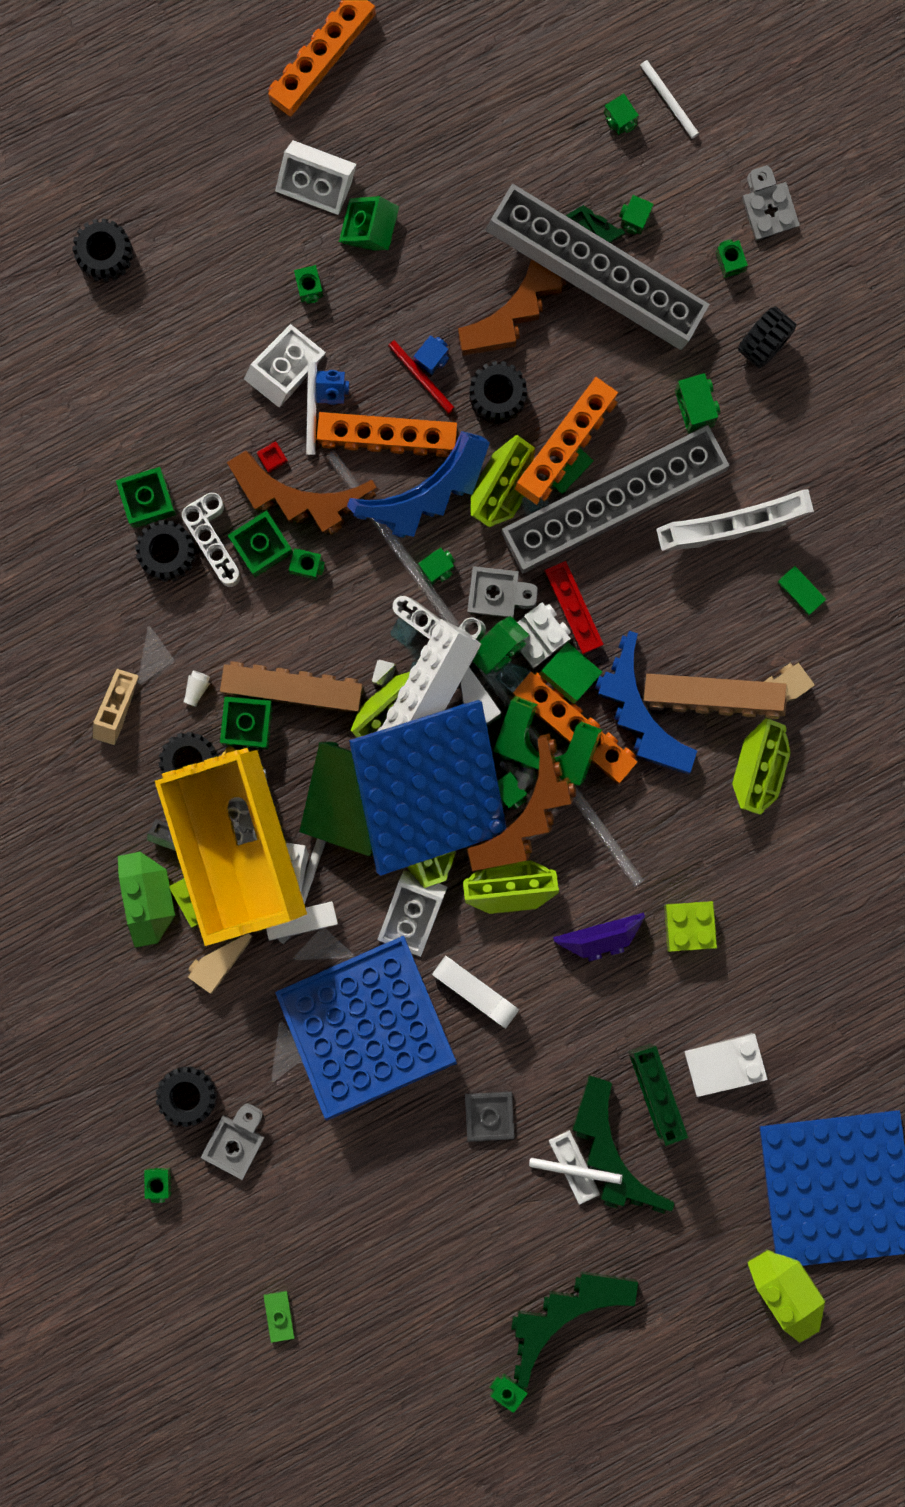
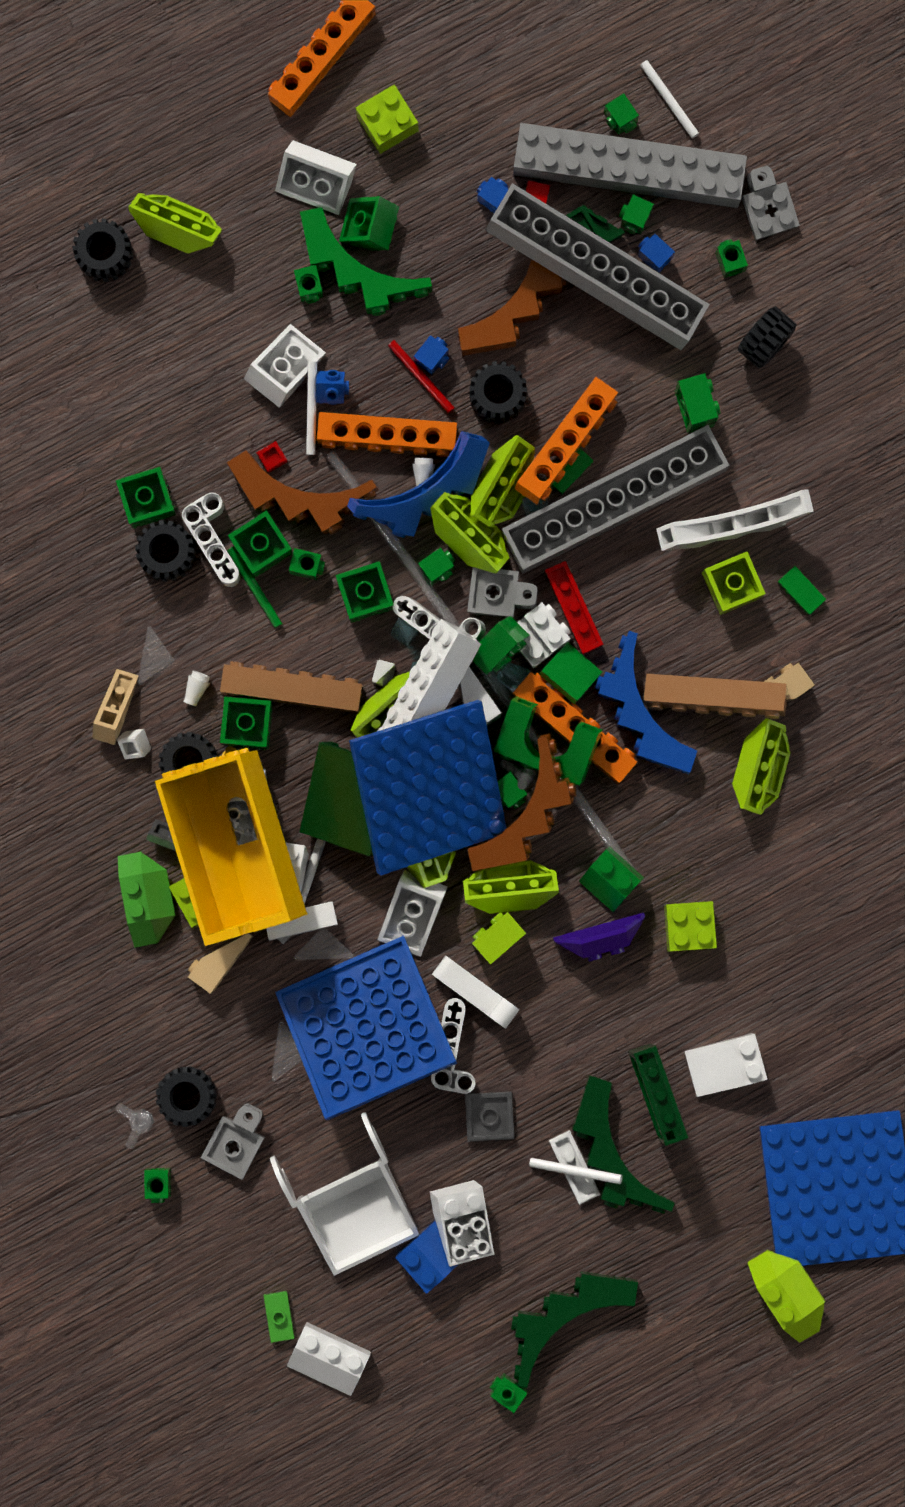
(134, 744): none -> white slope
(140, 1122): none -> clear piece
(174, 222): none -> lime wedge
(255, 588): none -> green bar
(328, 1359): none -> white slope
(351, 275): none -> green arch
(356, 1213): none -> white piece
(365, 592): none -> green brick
(387, 119): none -> lime brick
(423, 469): none -> white cone
(426, 1258): none -> blue slope
(454, 1075): none -> white beam
(462, 1222): none -> white slope
(466, 536): none -> lime wedge
(492, 193): none -> blue brick
(498, 938): none -> lime brick
(538, 190): none -> red tile
(611, 879): none -> green slope
(629, 165): none -> light grey brick
(655, 253): none -> blue brick
(733, 583): none -> lime brick

